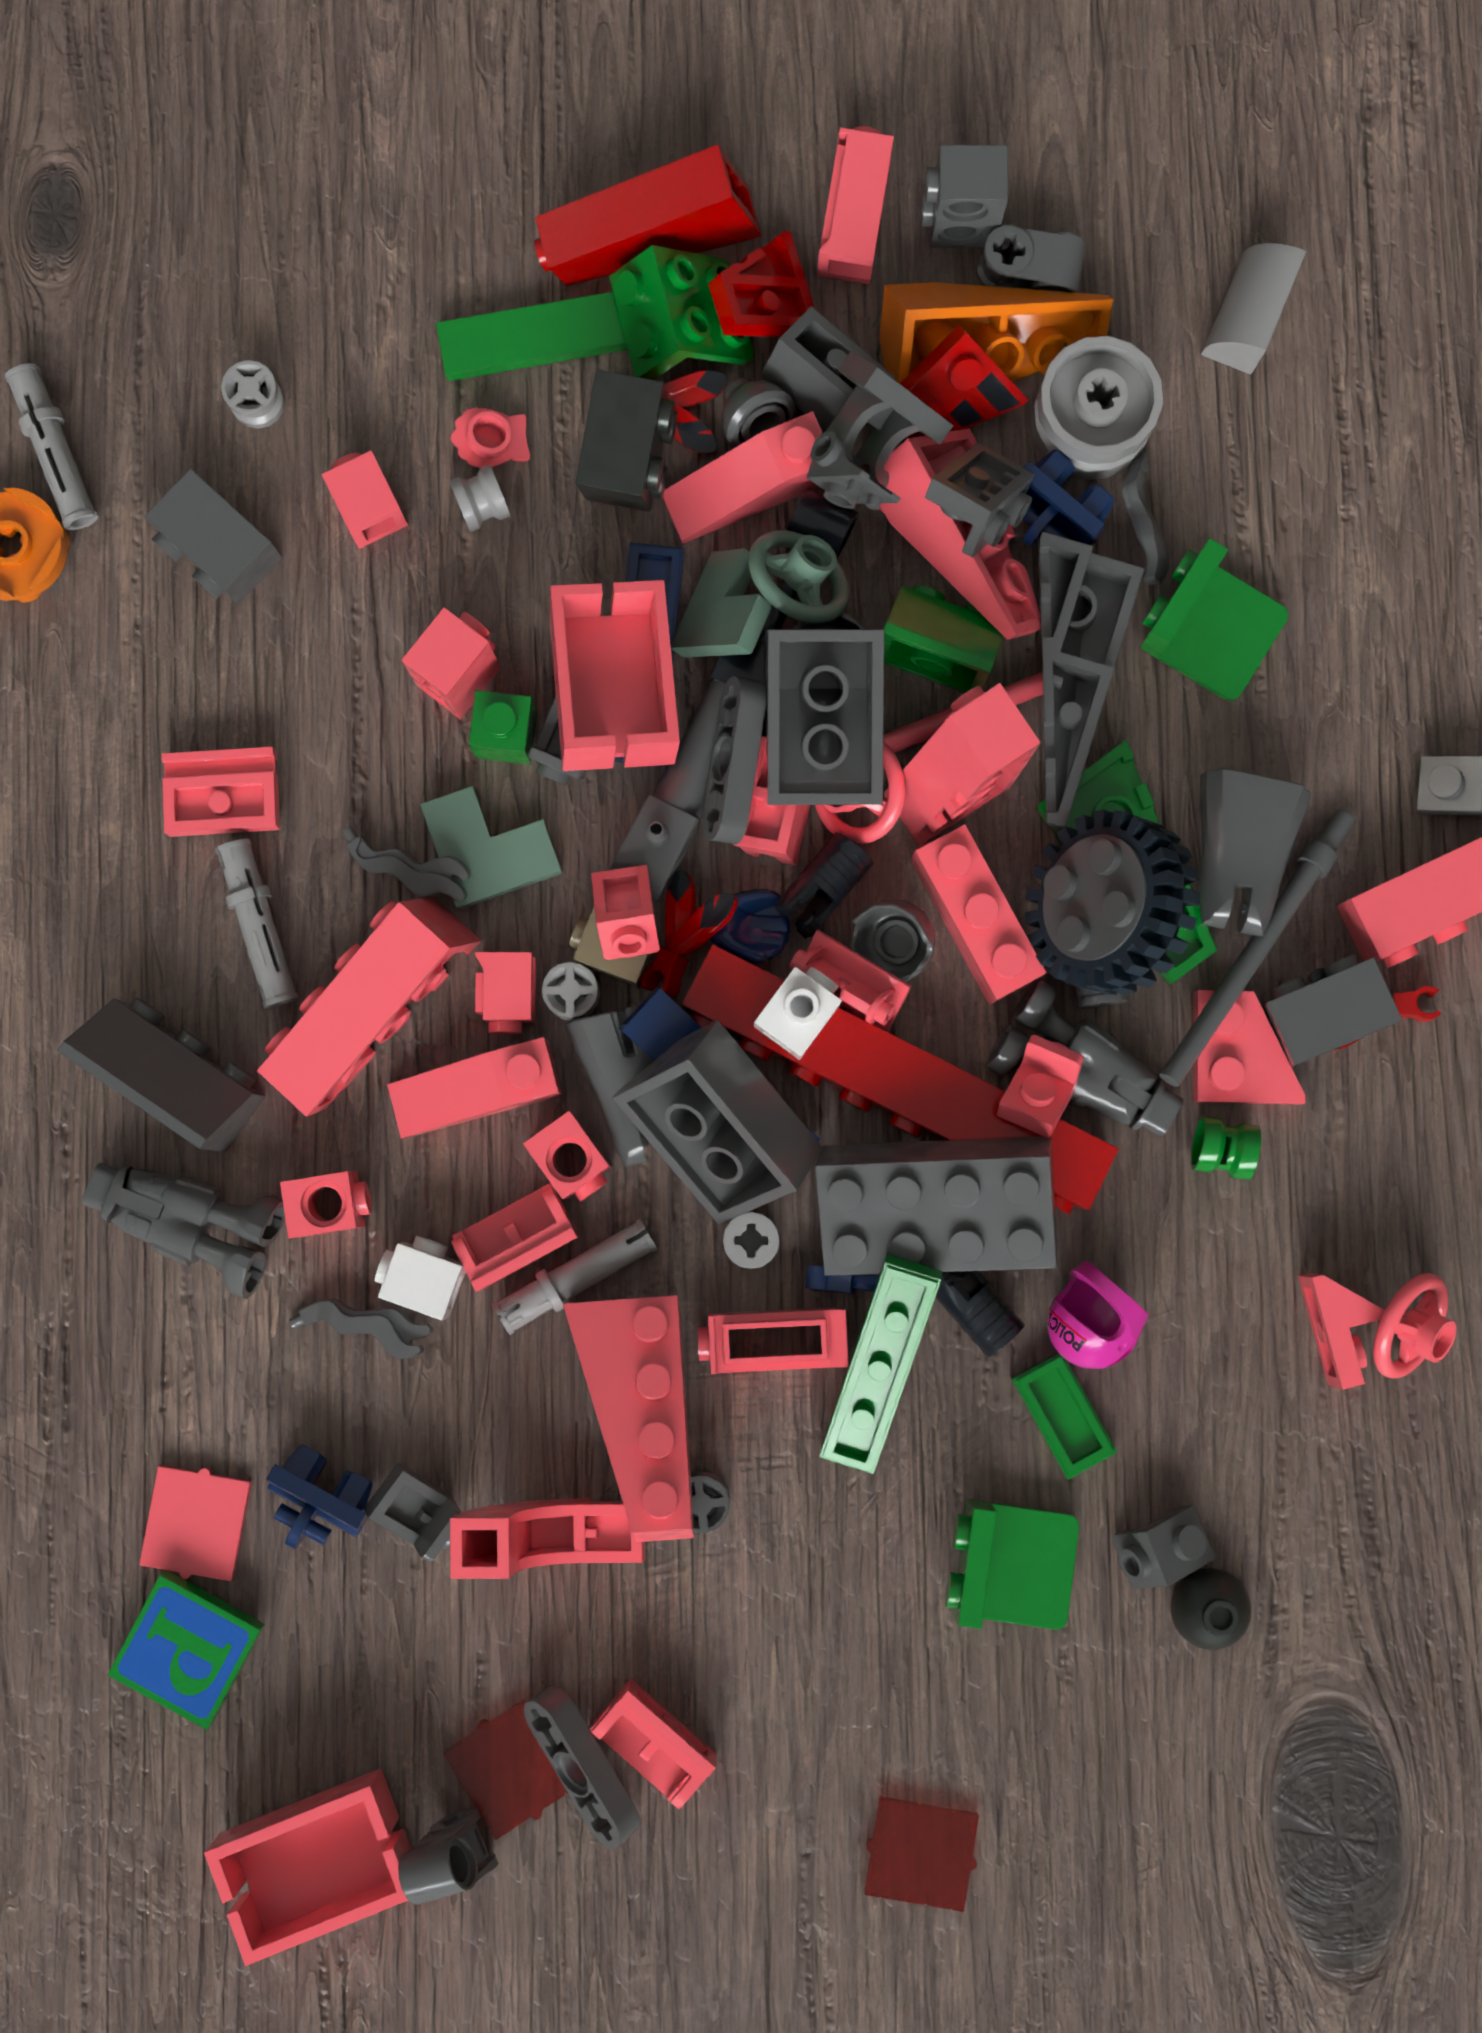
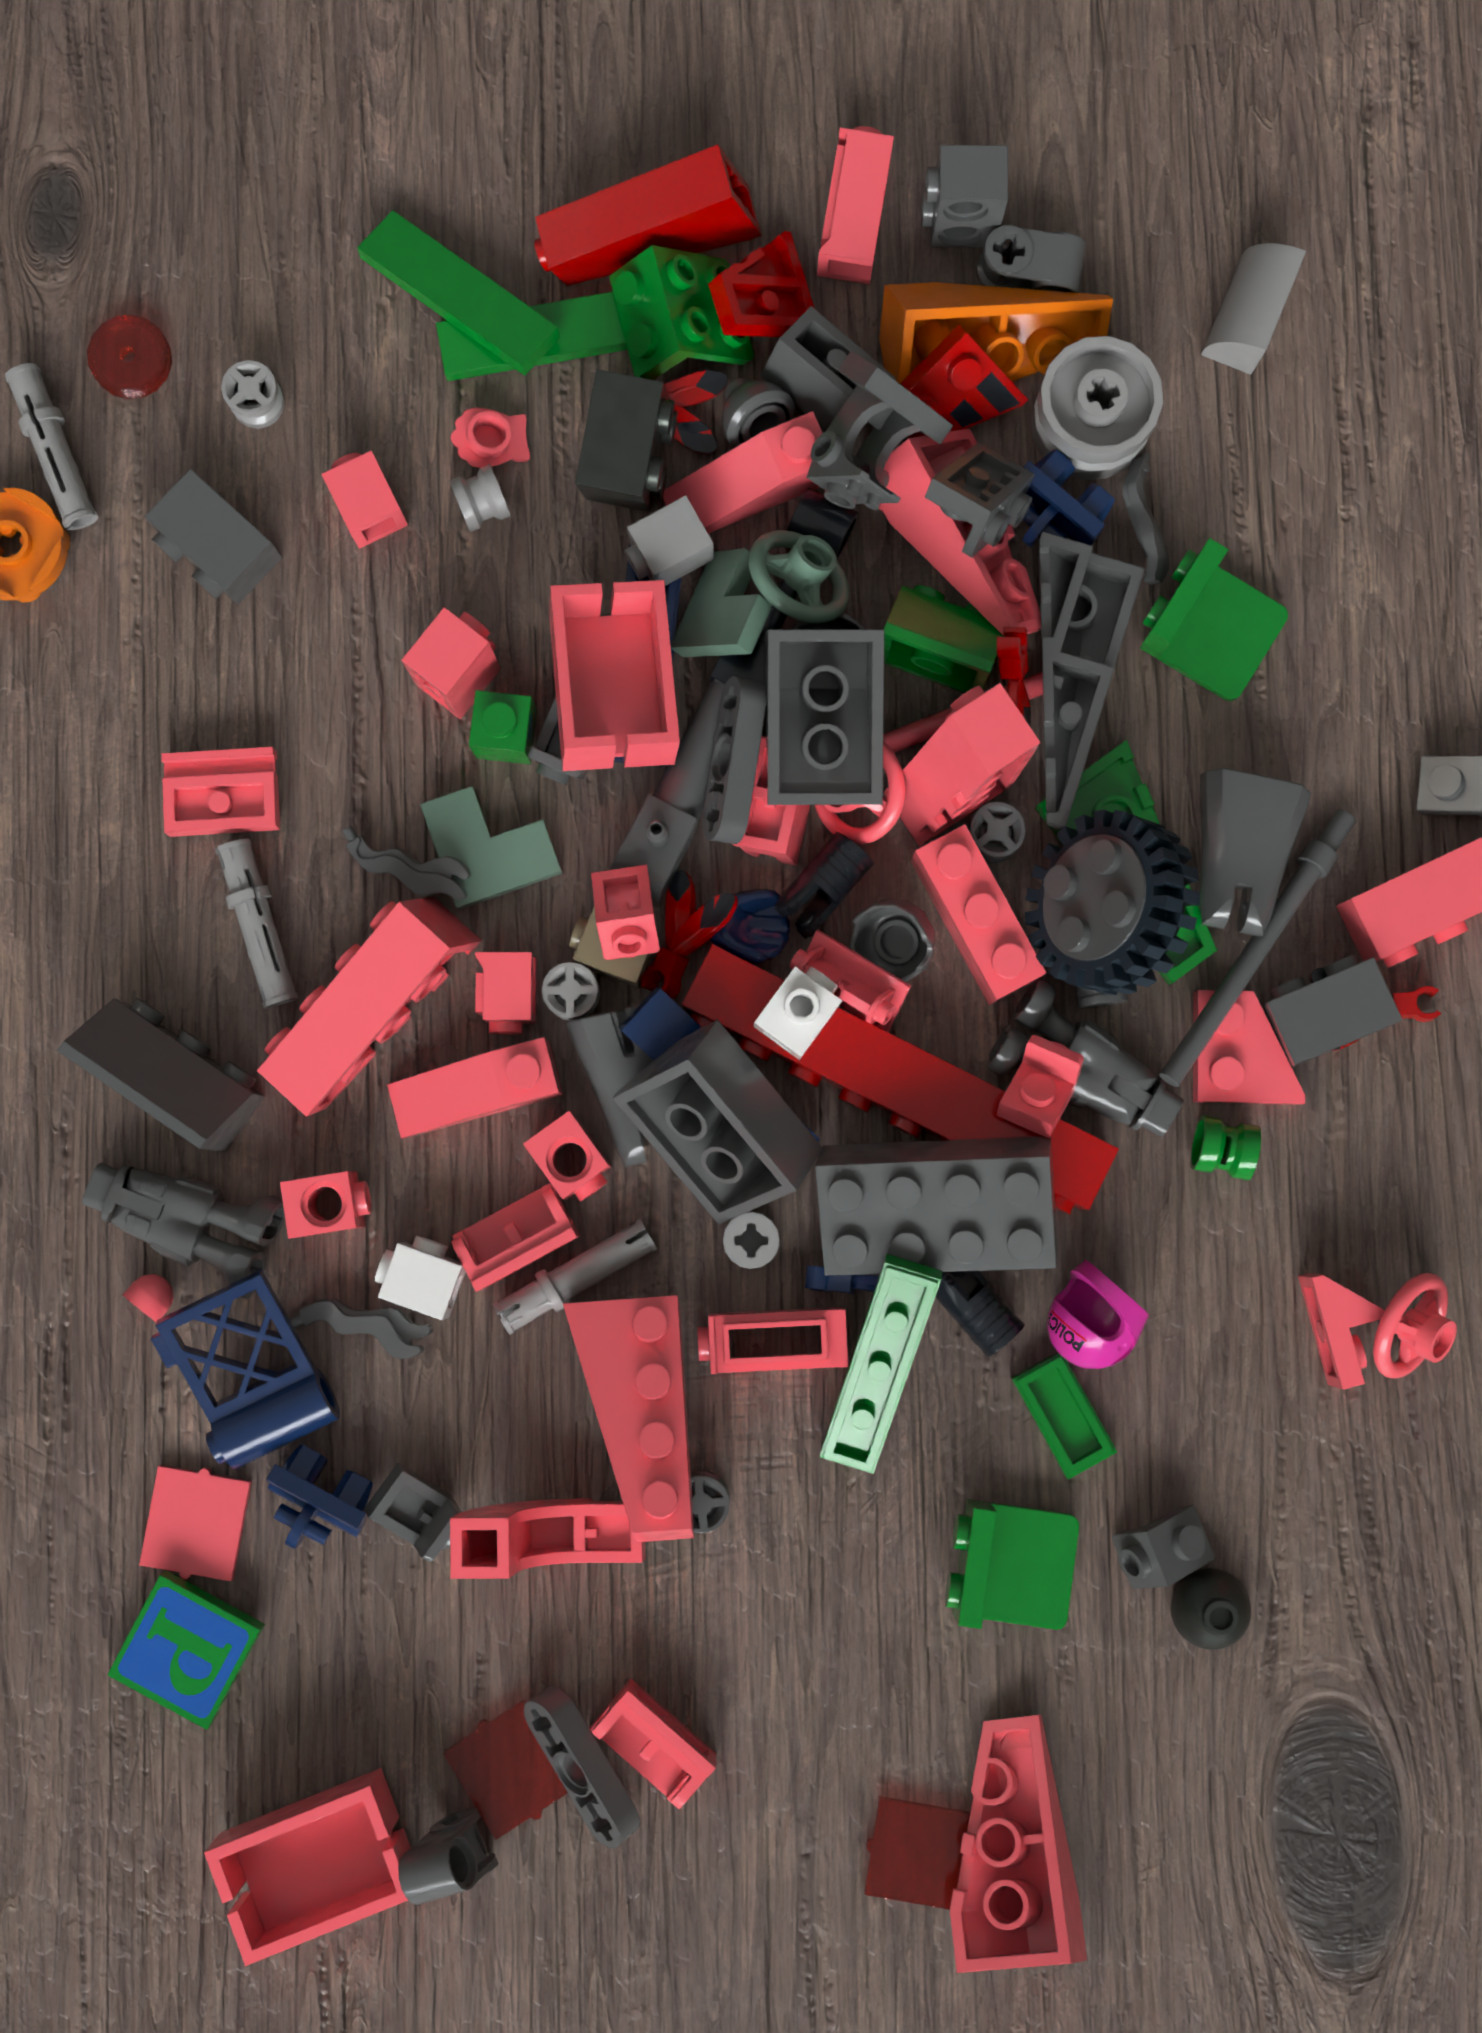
(117, 339): none -> clear red piece
(150, 1295): none -> coral hinge
(267, 1412): none -> dark blue piece
(458, 292): none -> green tile
(669, 543): none -> light grey brick
(1003, 825): none -> dark grey wheel
(1014, 666): none -> red piece
(1016, 1871): none -> coral wedge

